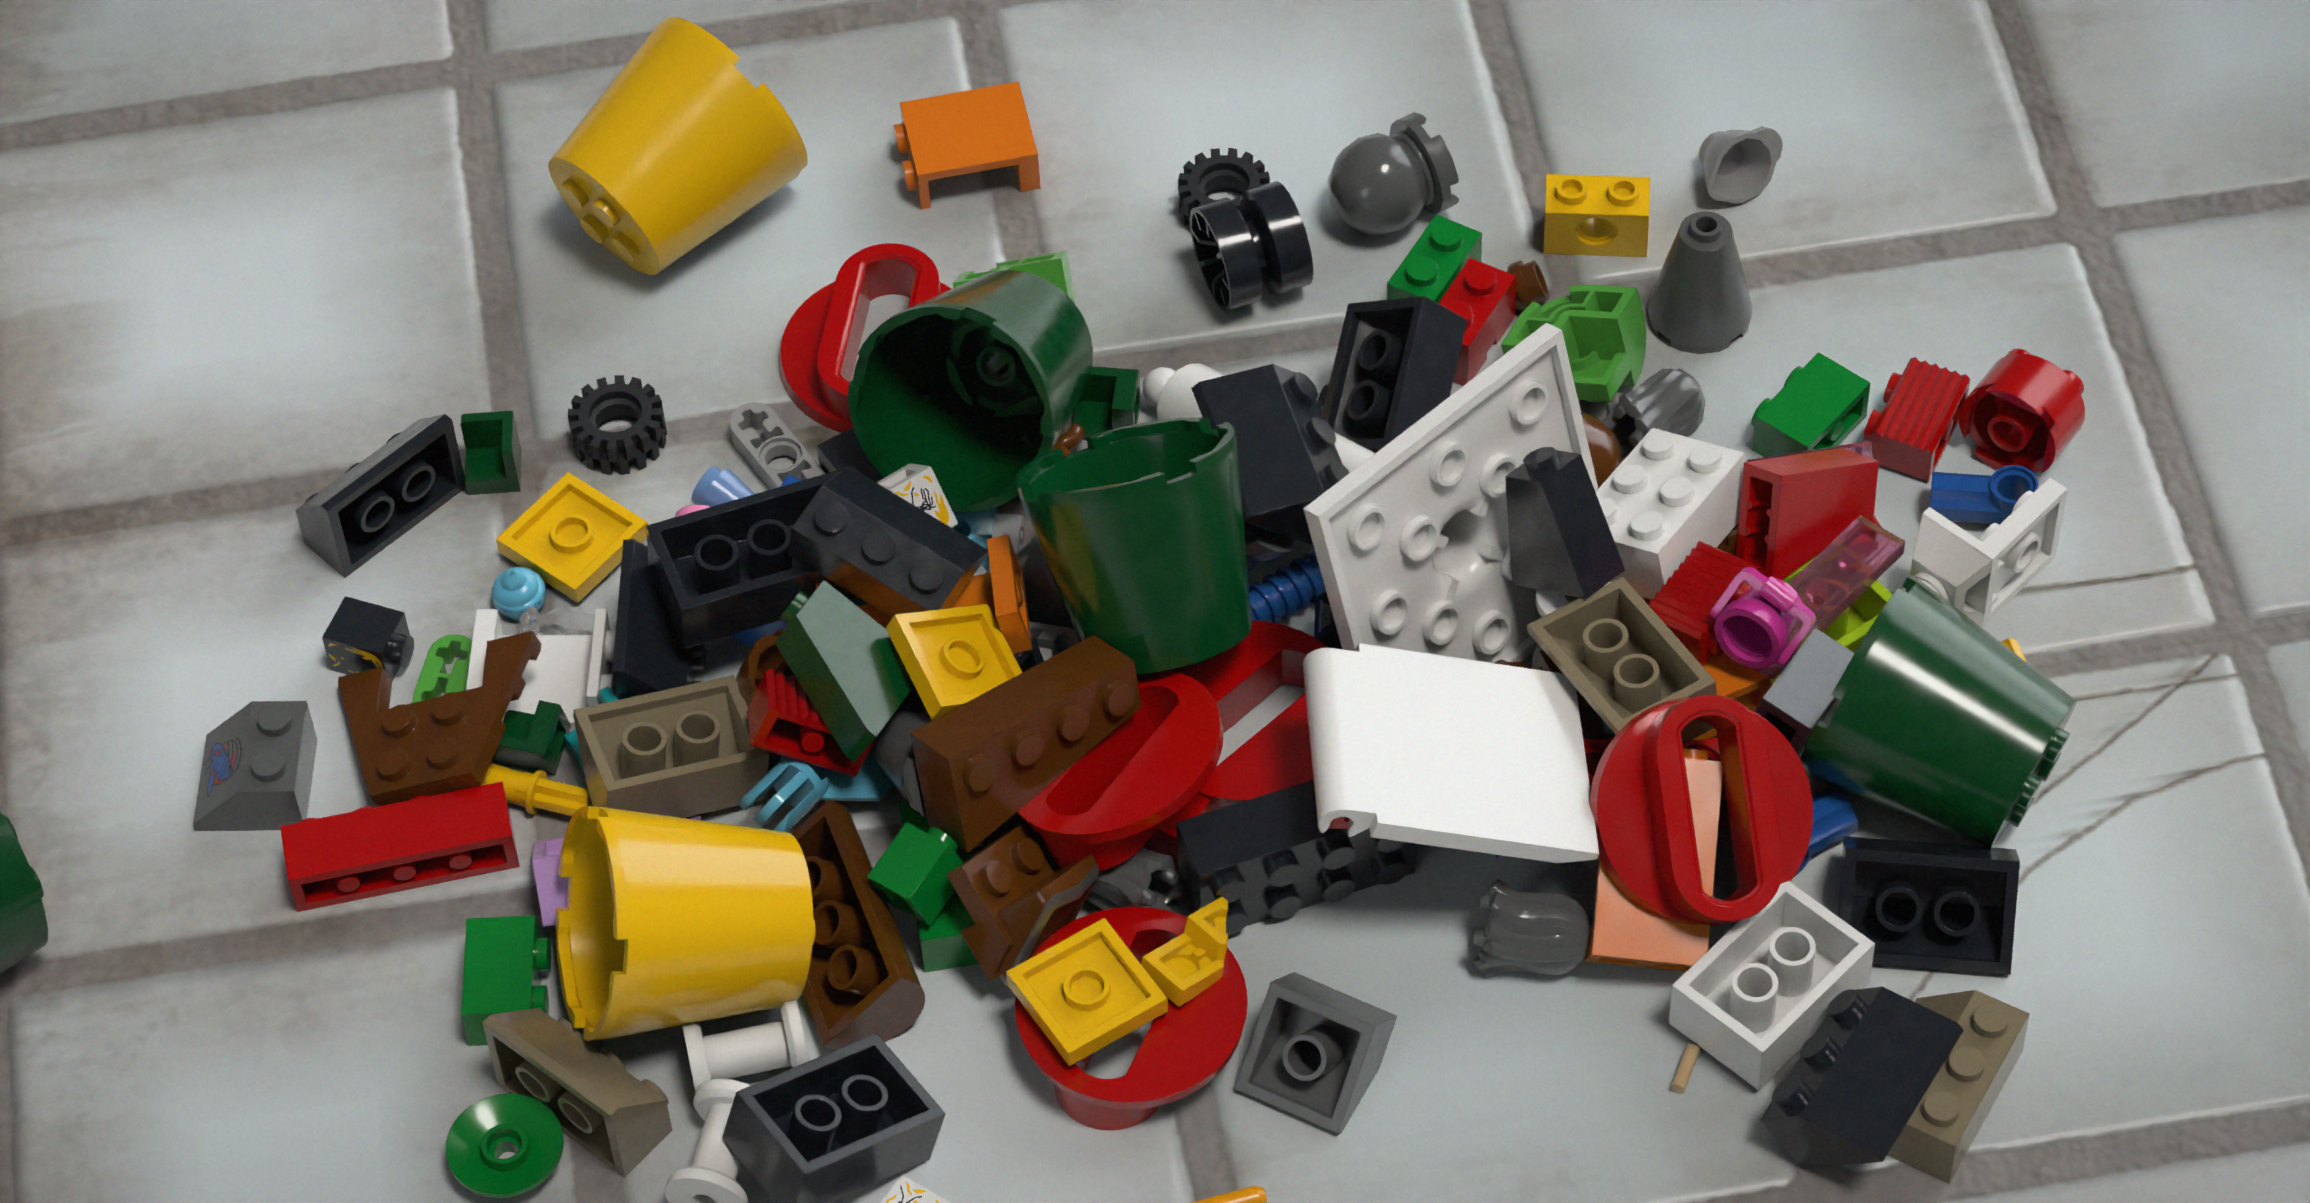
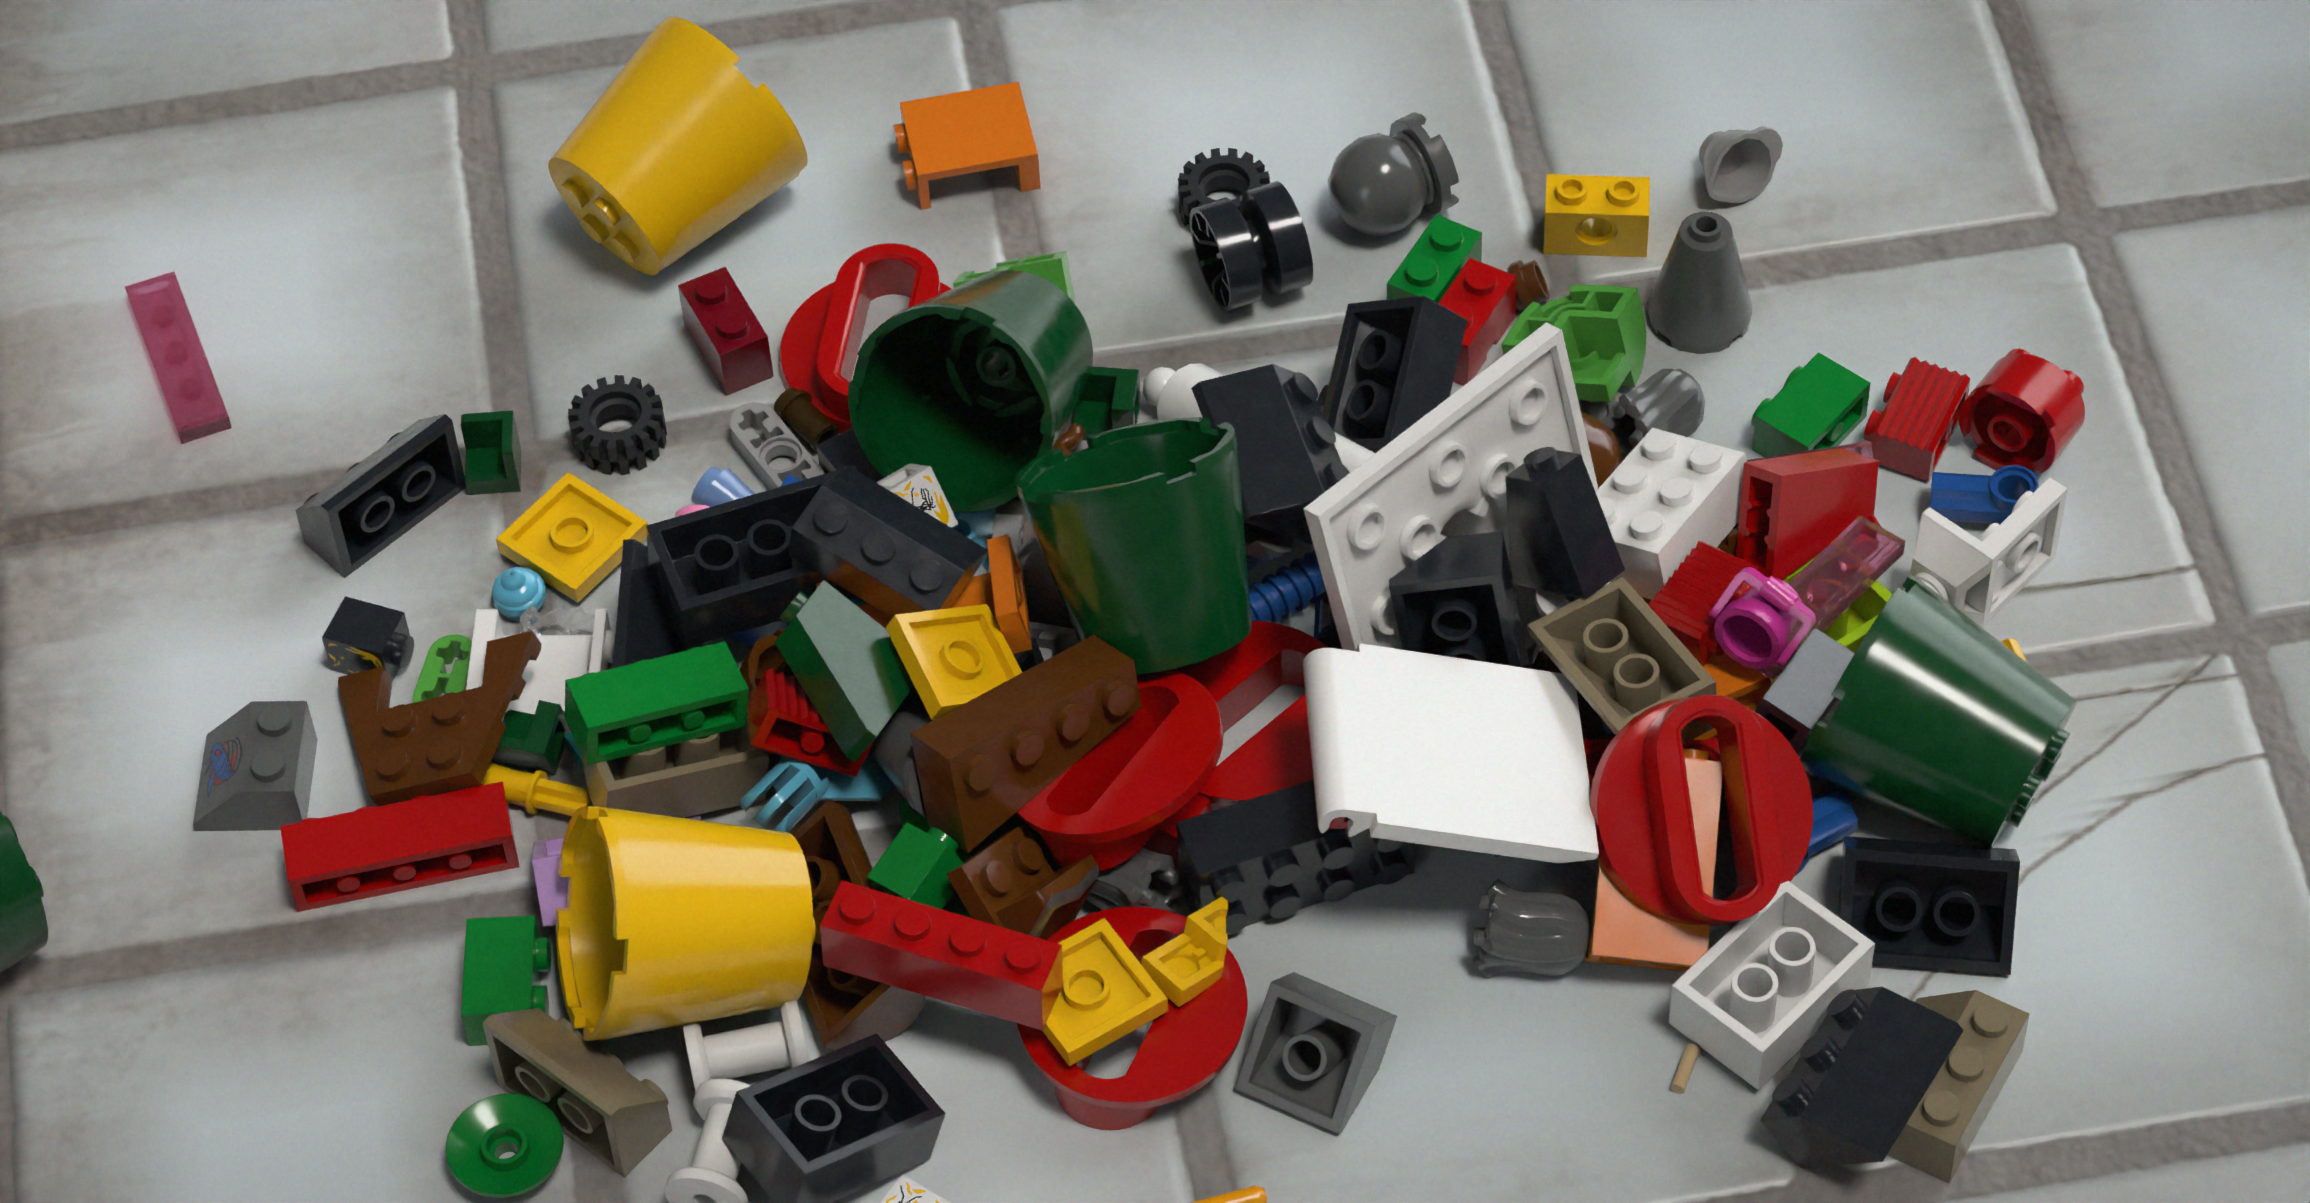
(178, 357): none -> clear pink tile
(656, 703): none -> green brick
(725, 331): none -> dark red brick
(805, 418): none -> dark brown pin
(942, 955): none -> red brick
(1461, 602): none -> black slope

